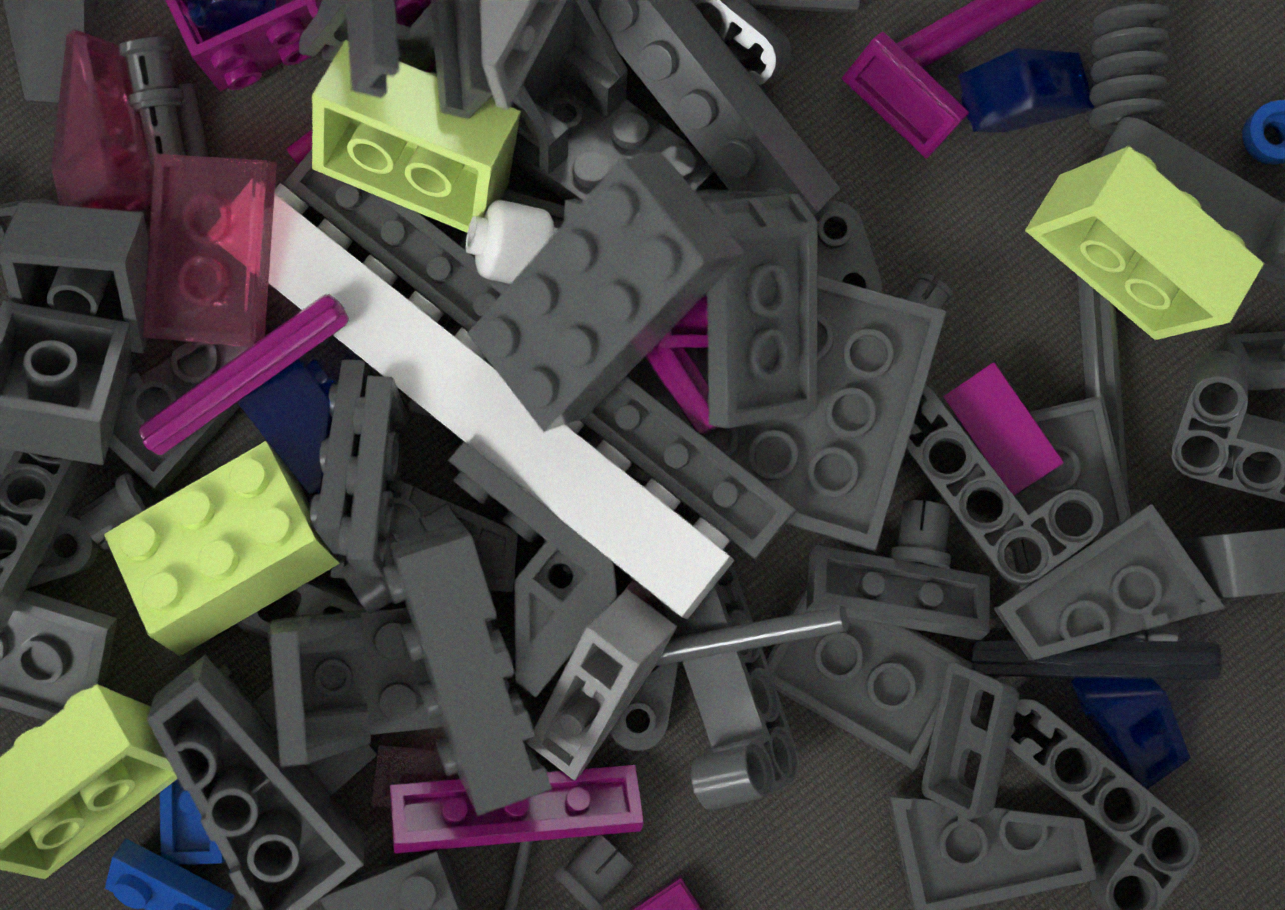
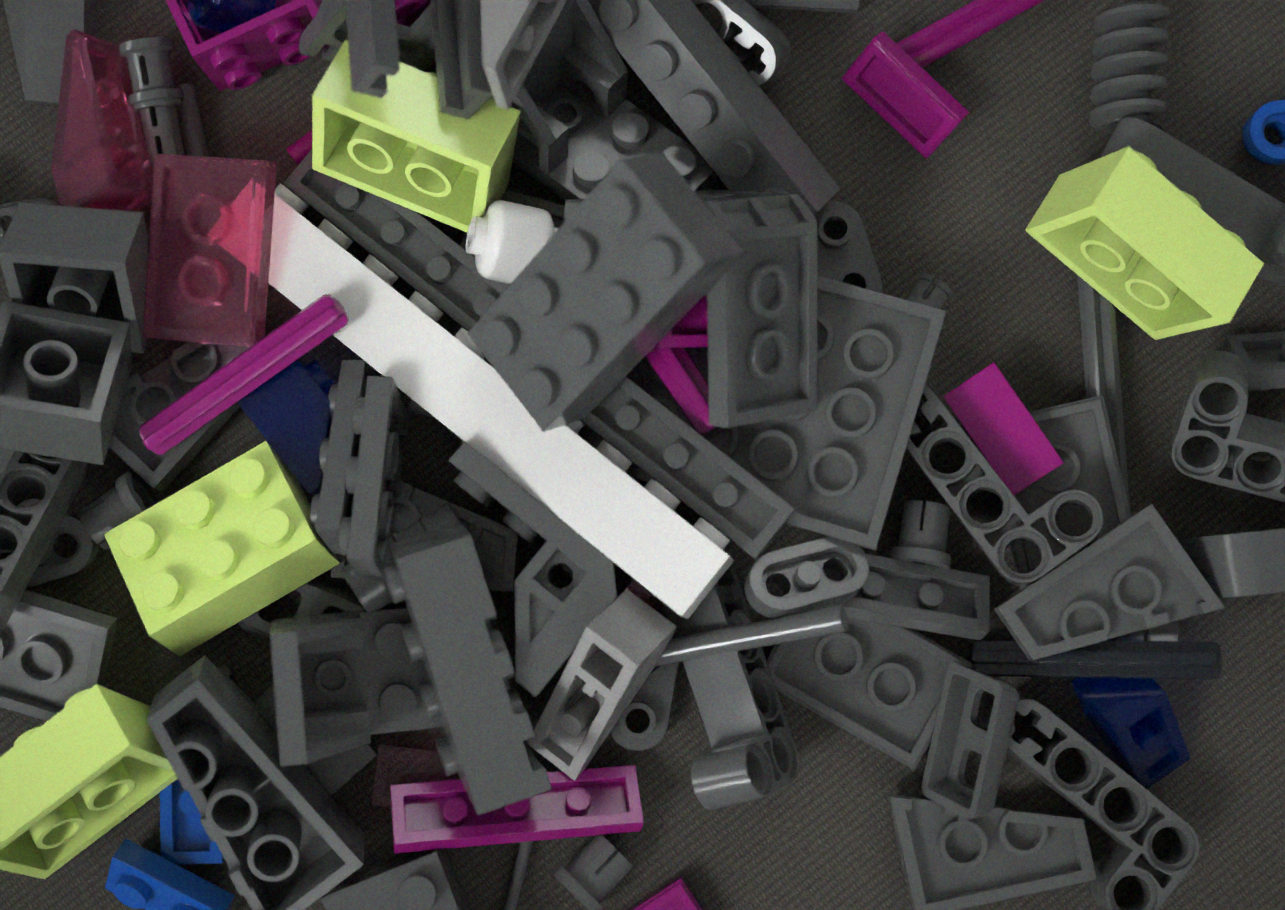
(802, 577): none -> dark grey plate
(1025, 90): clear blue slope -> none

